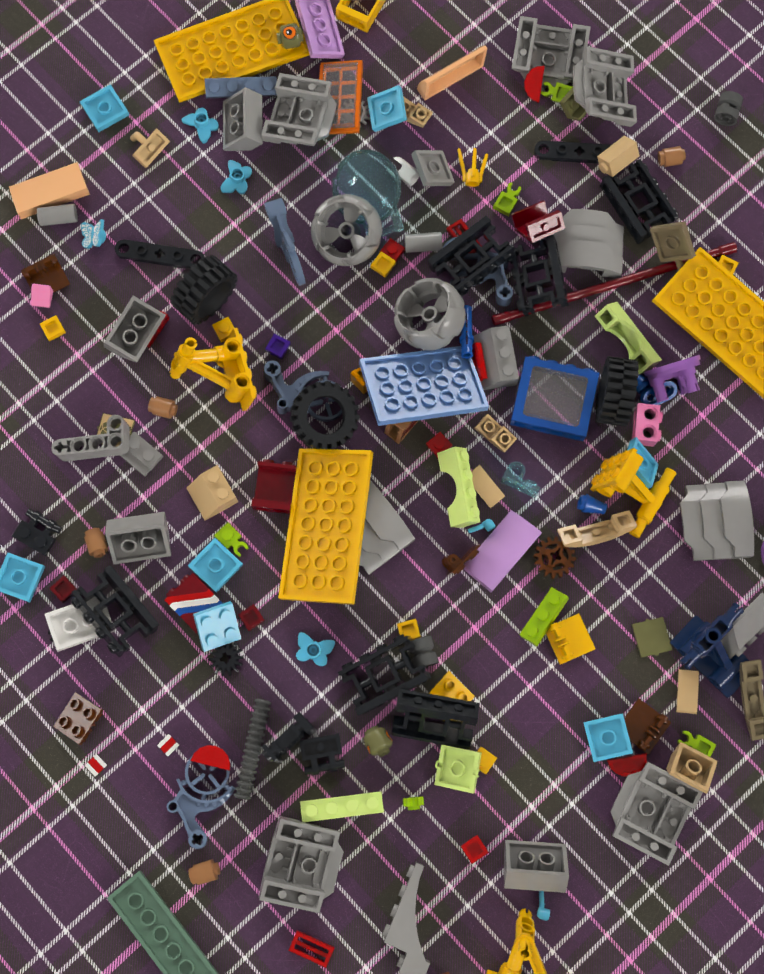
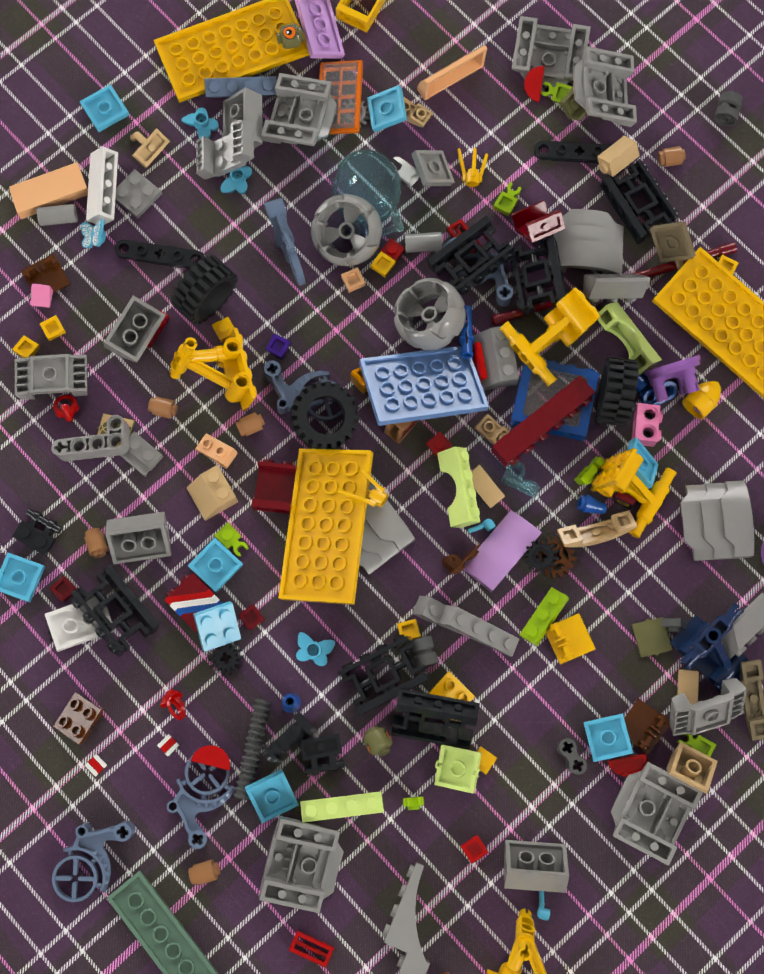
(26, 347): none -> yellow plate
(50, 375): none -> light grey plate
(66, 412): none -> red piece
(92, 843): none -> sand blue piece
(102, 185): none -> white brick
(136, 193): none -> light grey plate
(174, 697): none -> red piece
(216, 450): none -> light nougat plate
(226, 153): none -> light grey plate
(250, 424): none -> medium nougat brick
(271, 796): none -> medium azure plate
(295, 706): none -> blue cone
(353, 280): none -> light nougat plate
(376, 496): none -> yellow plant
(465, 624): none -> light grey arch
(535, 550): none -> black gear
(542, 421): none -> dark red brick
(565, 323): none -> yellow plate
(571, 756): none -> dark grey axle
(586, 476): none -> lime plate
(615, 287): none -> light grey slope
(624, 500): none -> tile
(674, 624): none -> dark grey plate
(704, 399): none -> yellow helmet
(708, 713): none -> light grey plate

